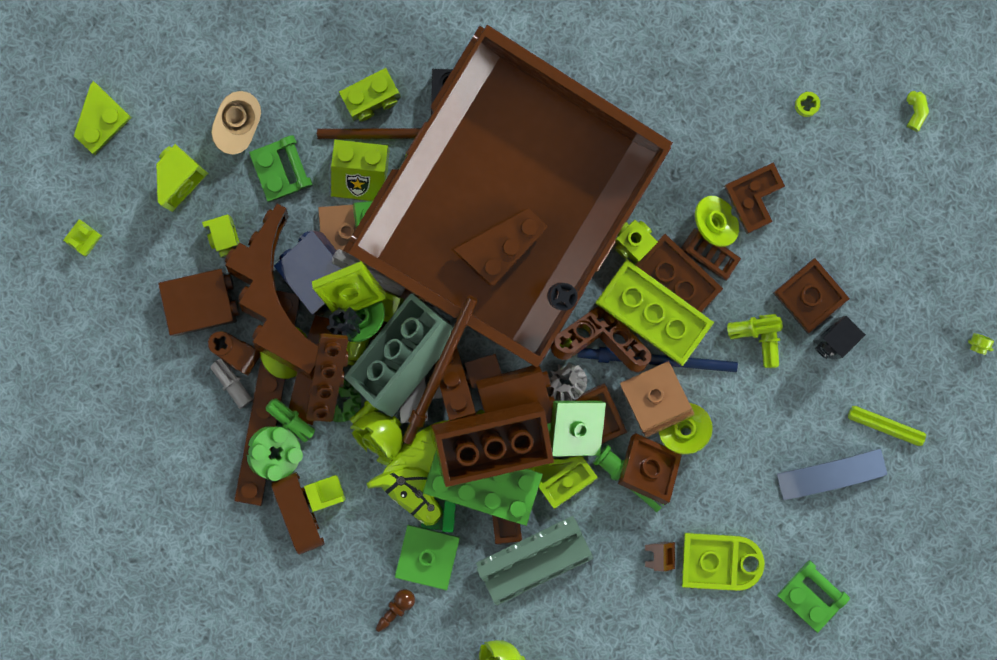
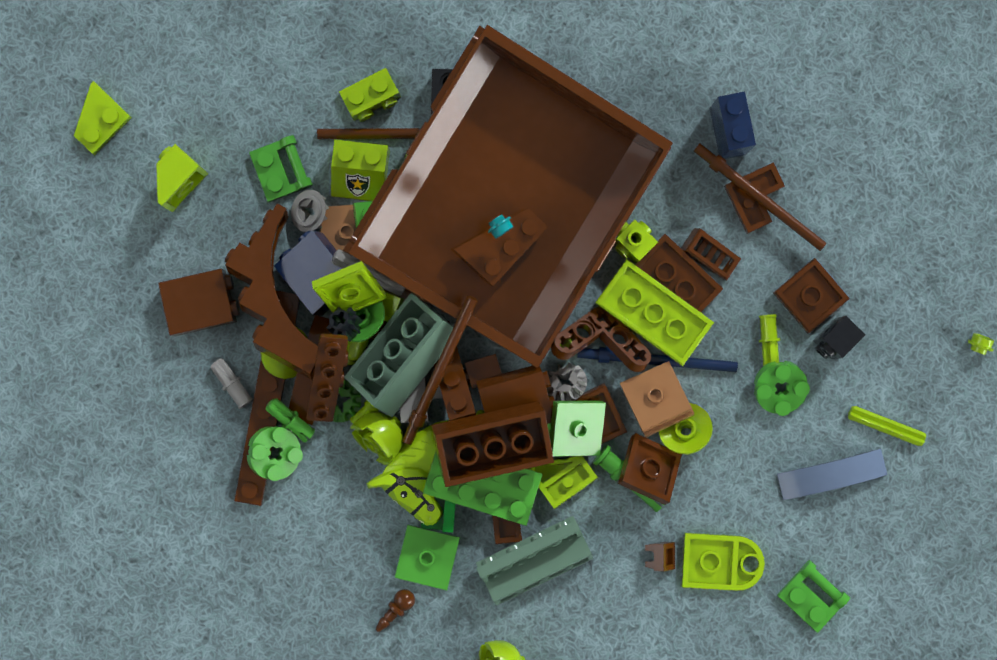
(82, 238): lime tile -> none
(222, 235): lime brick -> none
(236, 122): tan piece -> none
(237, 354): reddish brown piece -> none
(296, 513): reddish brown beam -> none
(301, 217): none -> light grey gear
(324, 493): lime panel -> none
(500, 226): none -> teal plate
(567, 296): black wheel -> none
(716, 221): lime dish -> none
(718, 163): none -> reddish brown bar
(732, 125): none -> dark blue brick
(754, 327): lime axle -> none
(788, 400): none -> bright green plate
(802, 98): lime bush -> none
(920, 108): lime arm -> none

